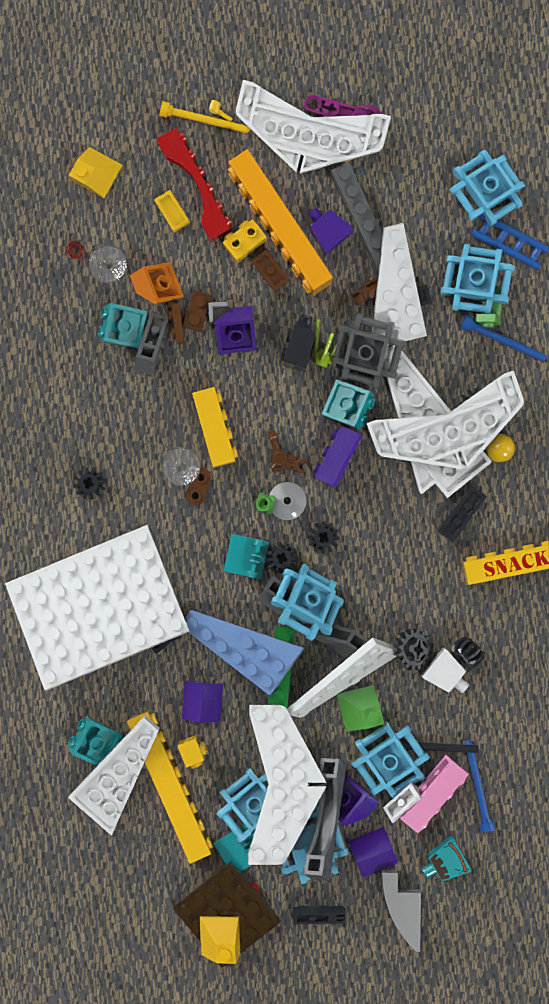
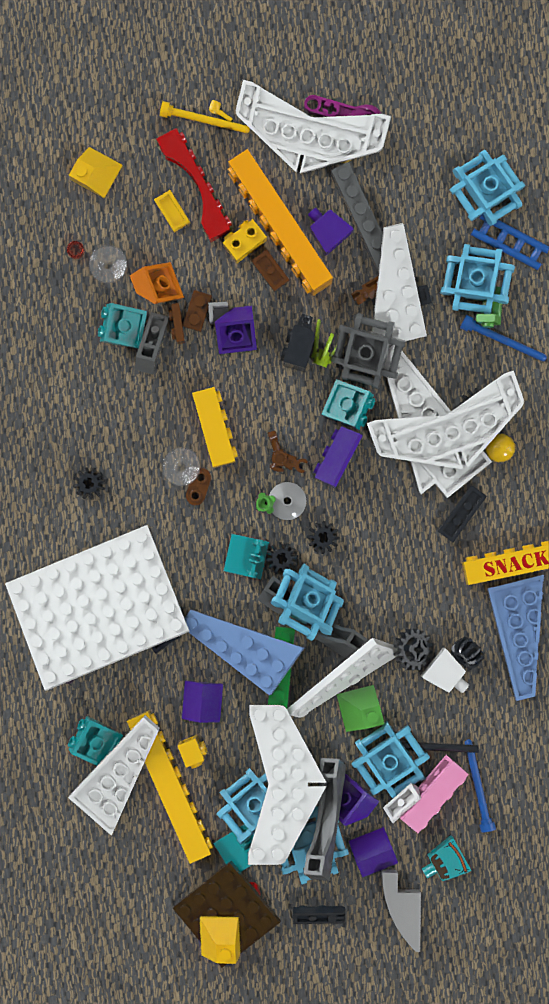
(518, 622): none -> medium blue wing

